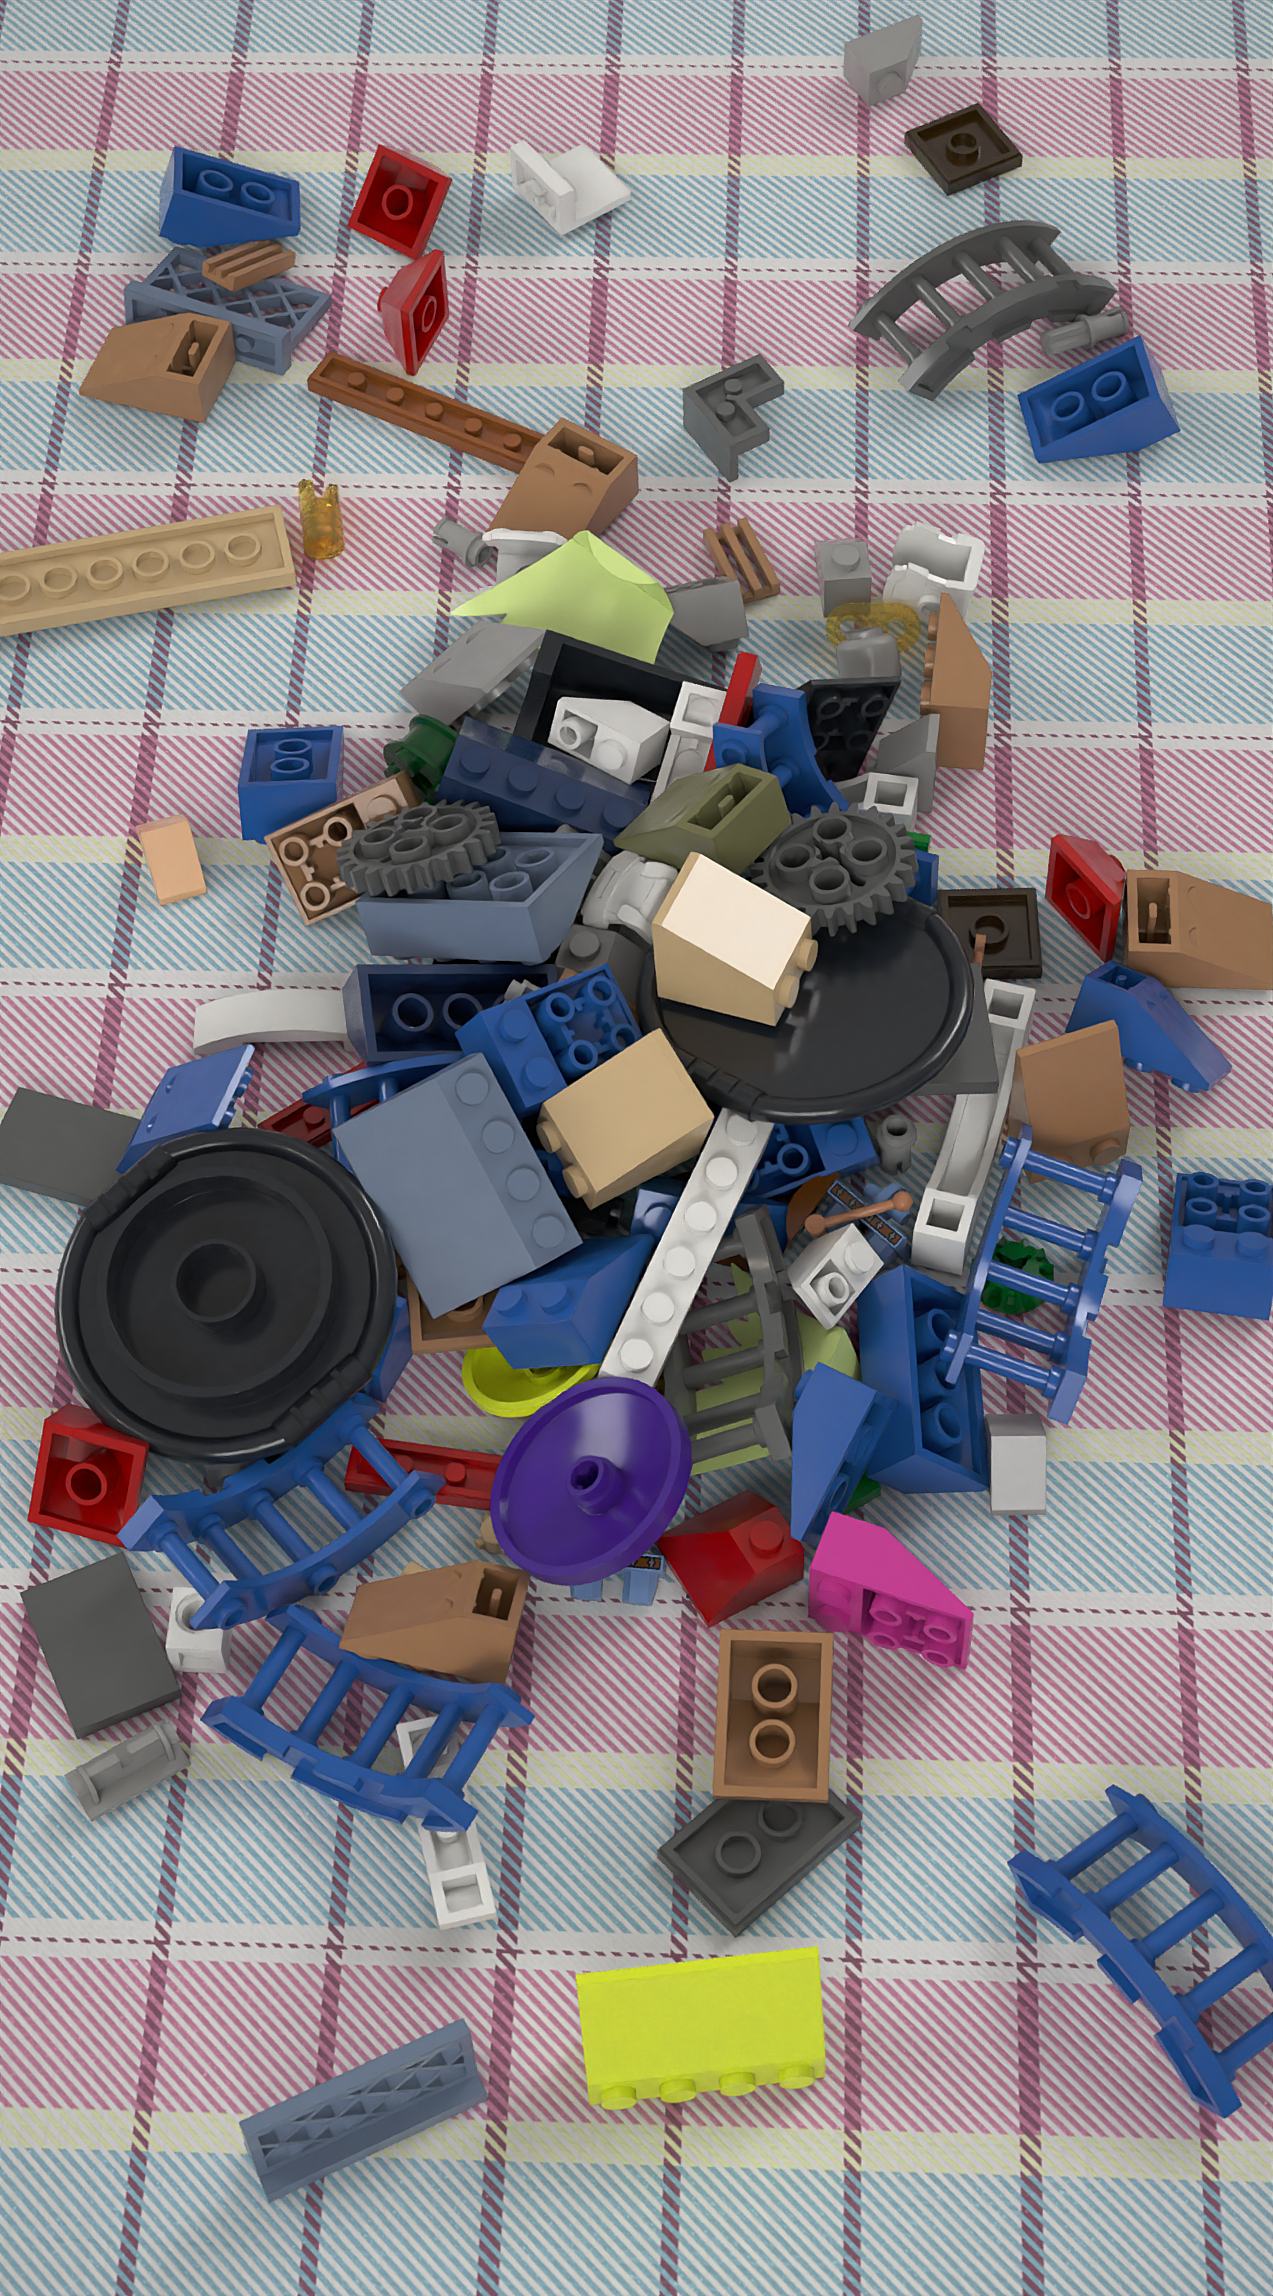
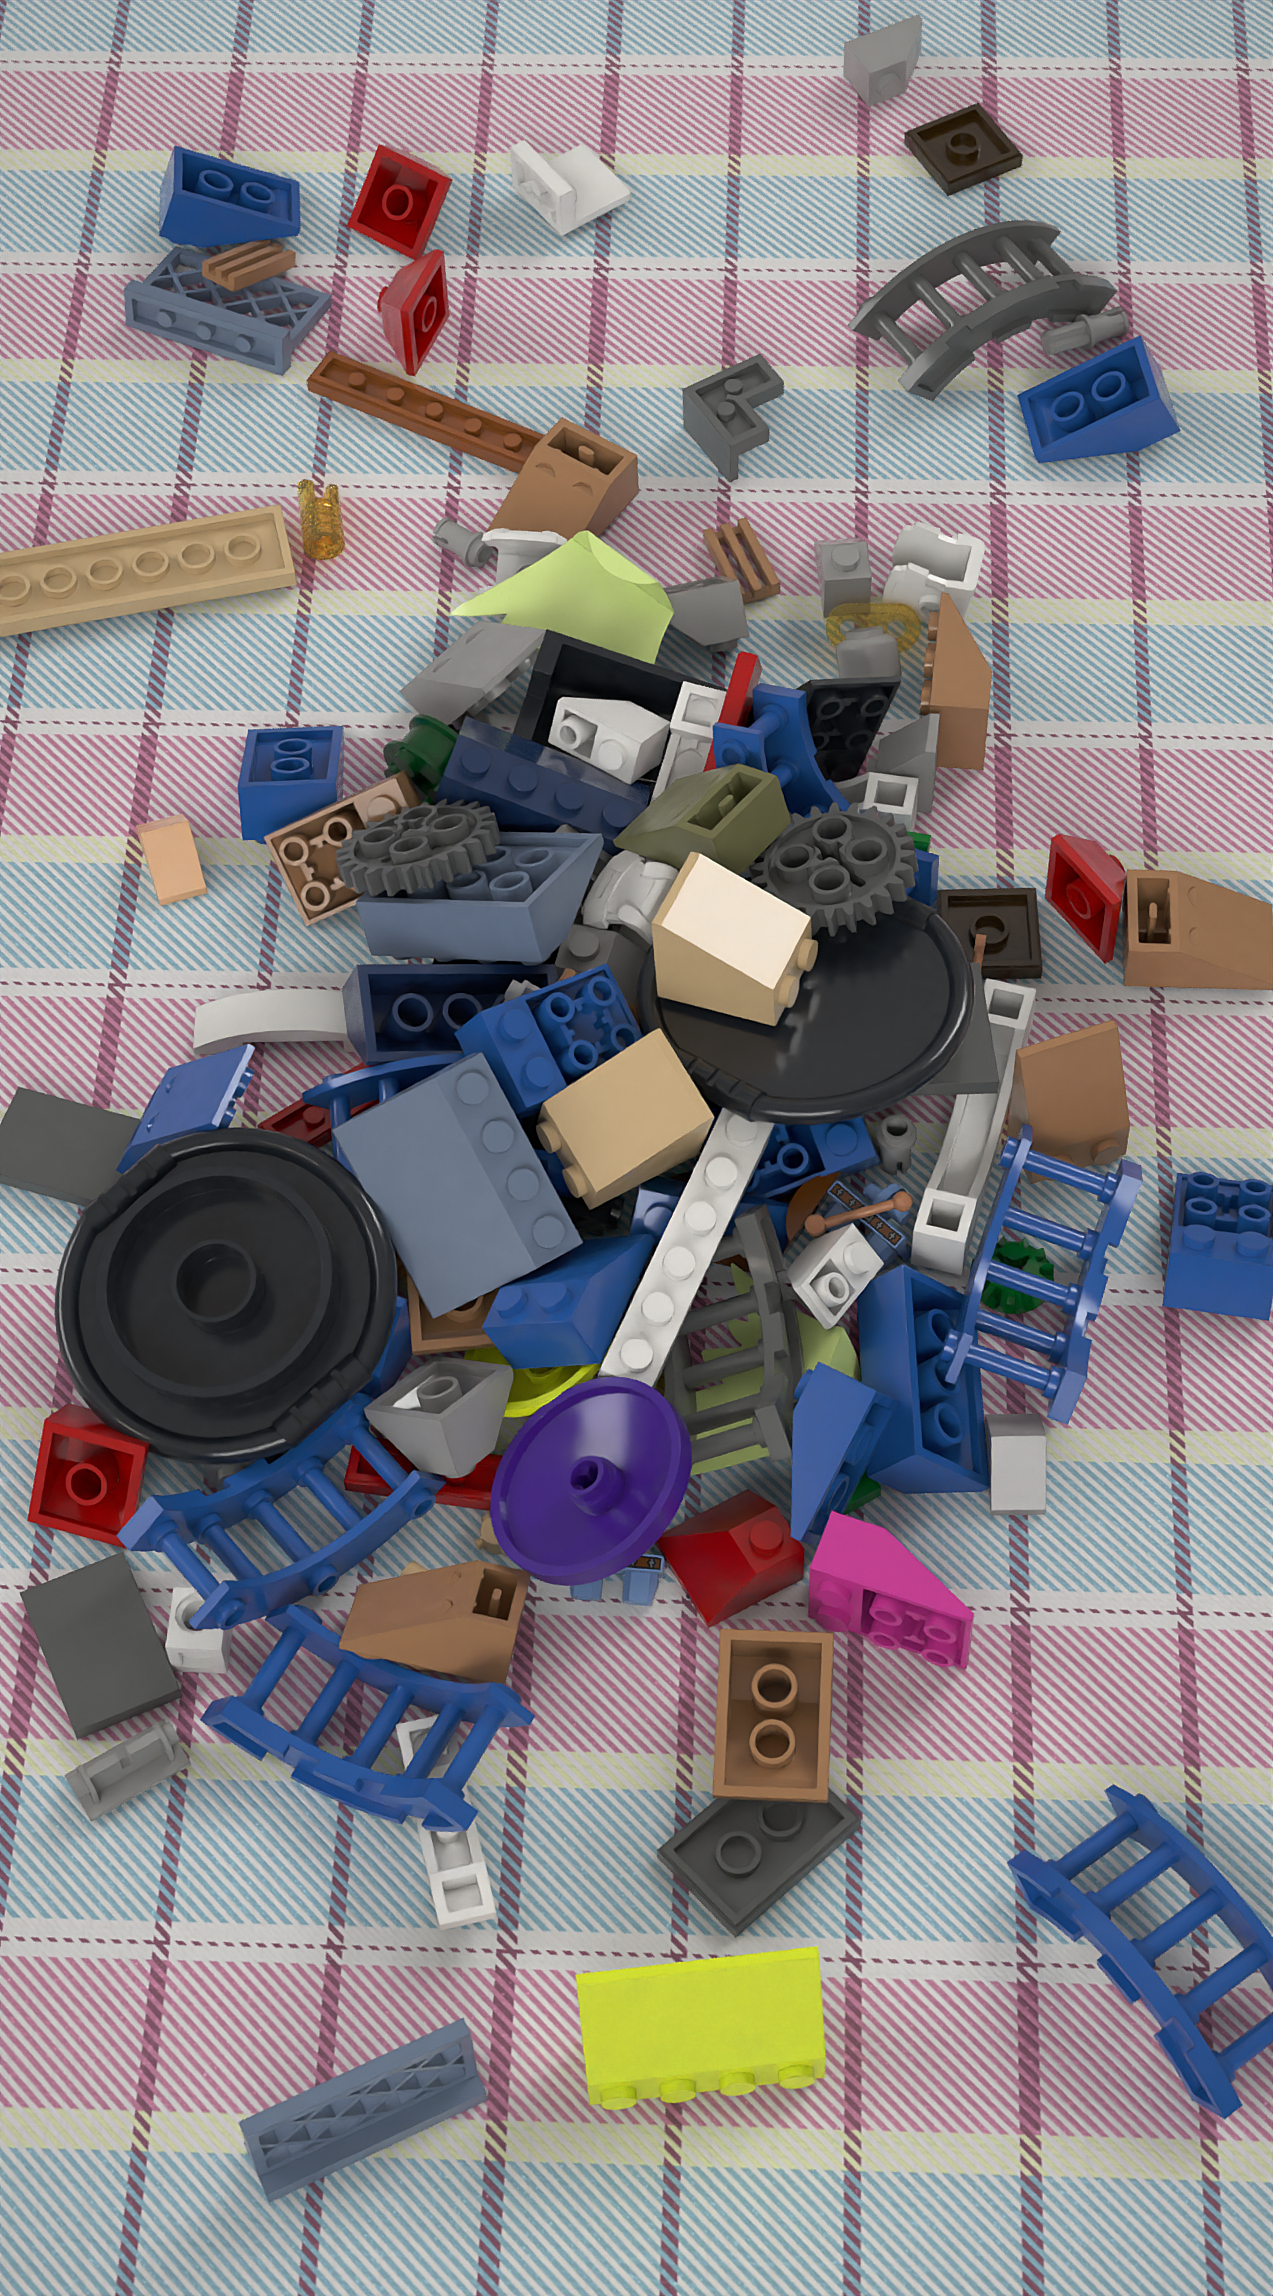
(164, 365): medium nougat slope -> none
(445, 1413): none -> light grey slope
(1151, 1027): blue slope -> none

